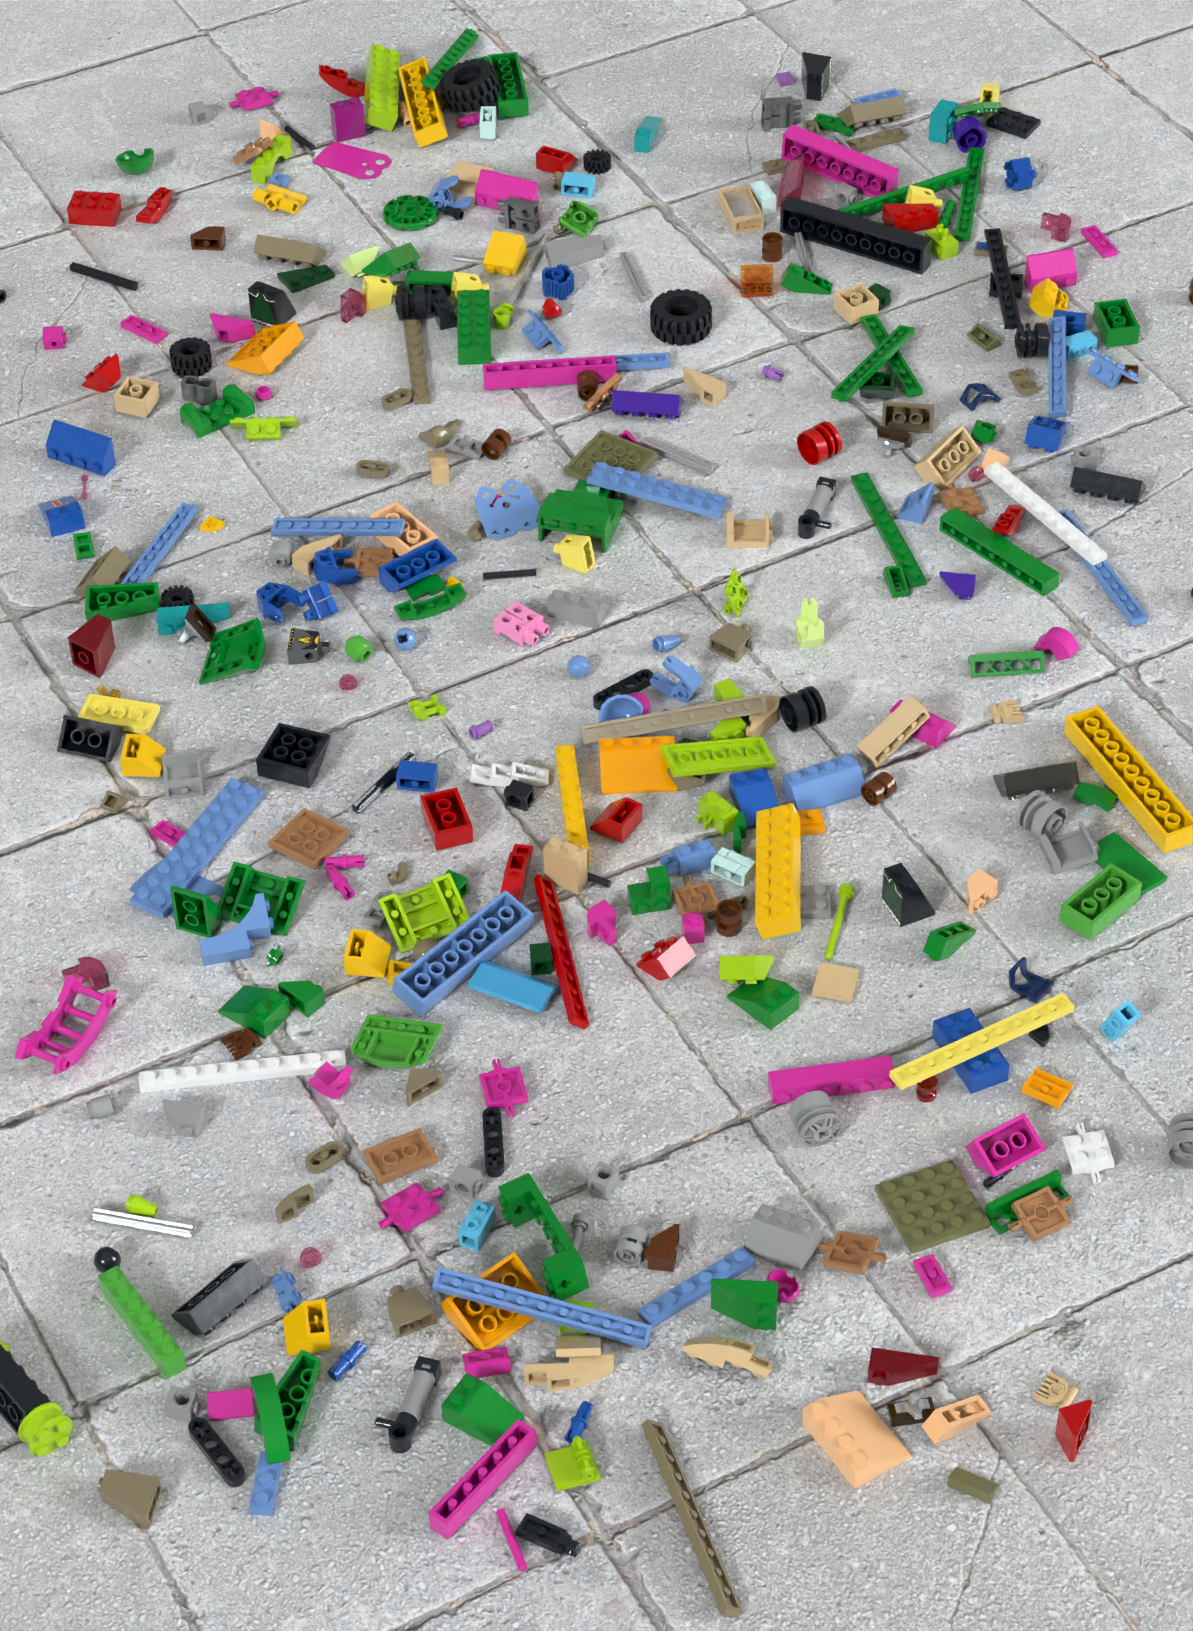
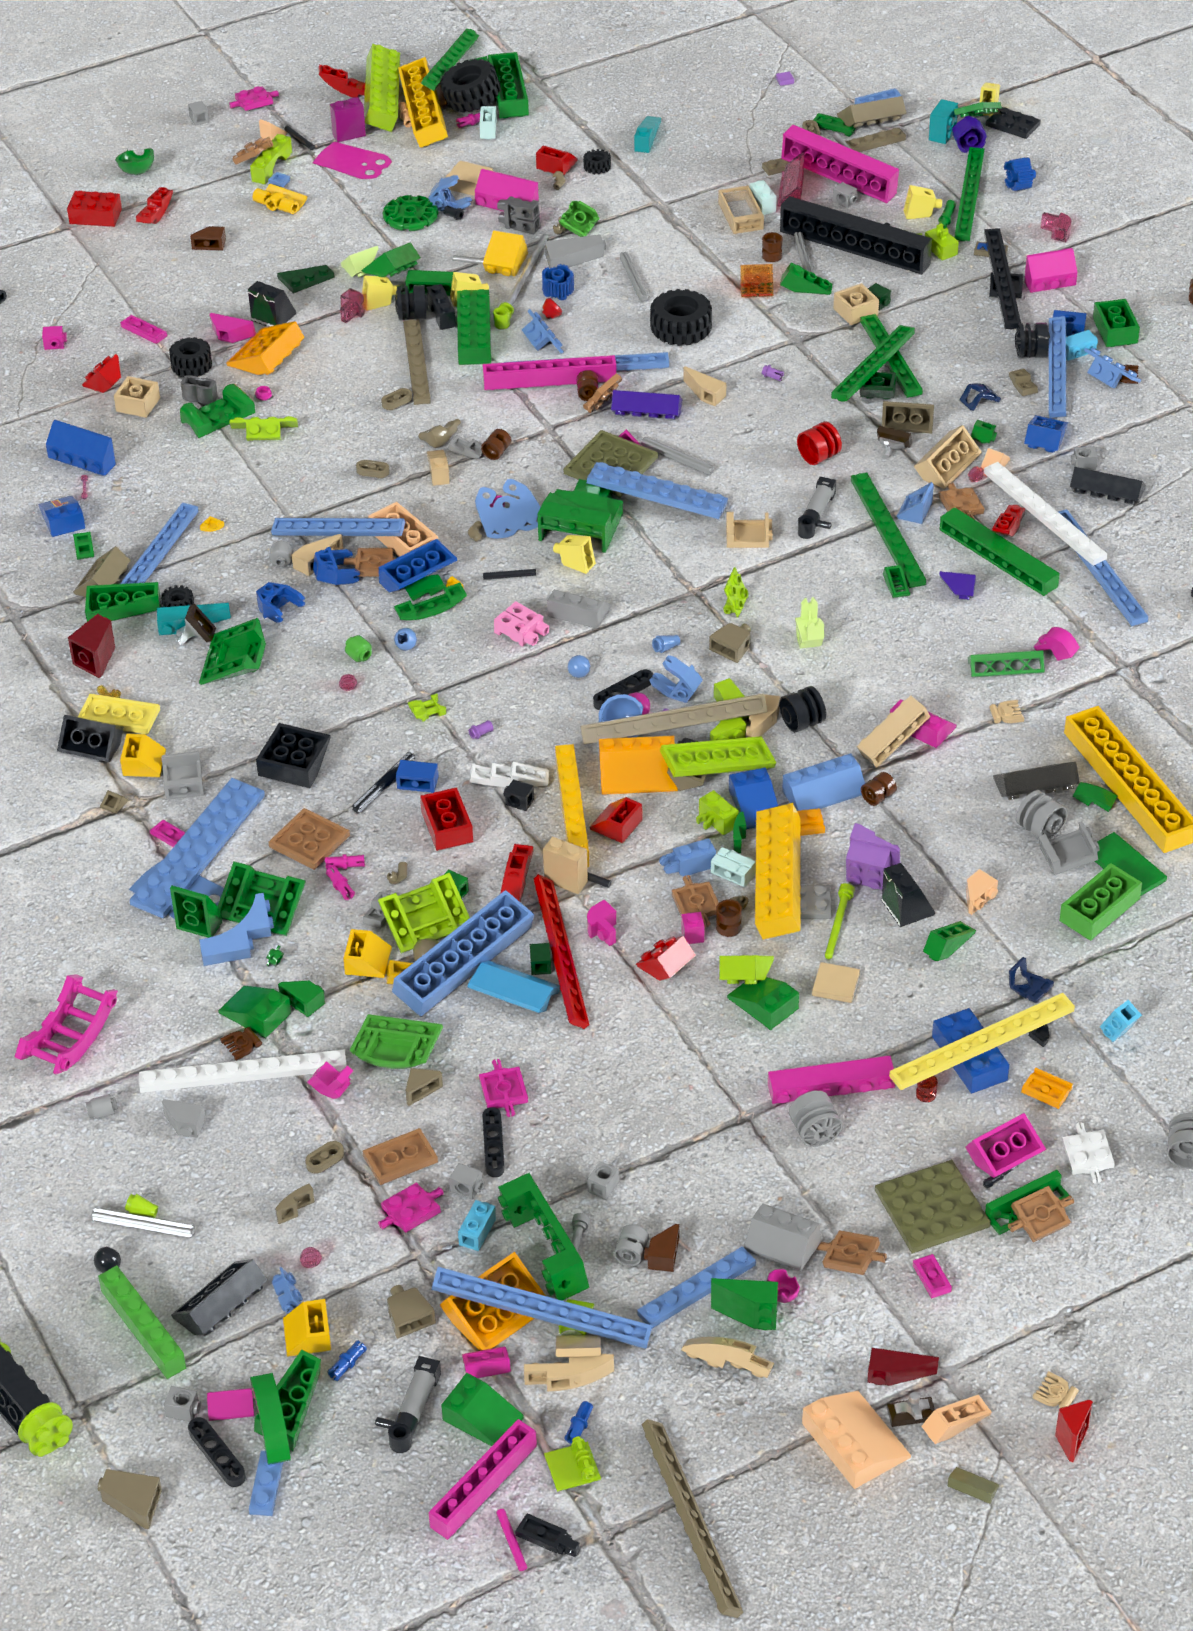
(93, 973): clear pink brick -> none
(103, 276): black axle -> none
(288, 250): dark tan slope -> none
(305, 646): dark grey torso -> none
(321, 609): blue hips -> none
(578, 185): medium azure brick -> none
(650, 895): green brick -> none
(779, 112): flat silver hips -> none
(815, 75): black slope -> none
(869, 857): none -> medium lavender piece
(899, 196): green plate -> none
(910, 216): red wedge -> none
(983, 338): olive slope -> none
(1047, 298): yellow slope -> none
(1099, 241): dark pink tile -> none

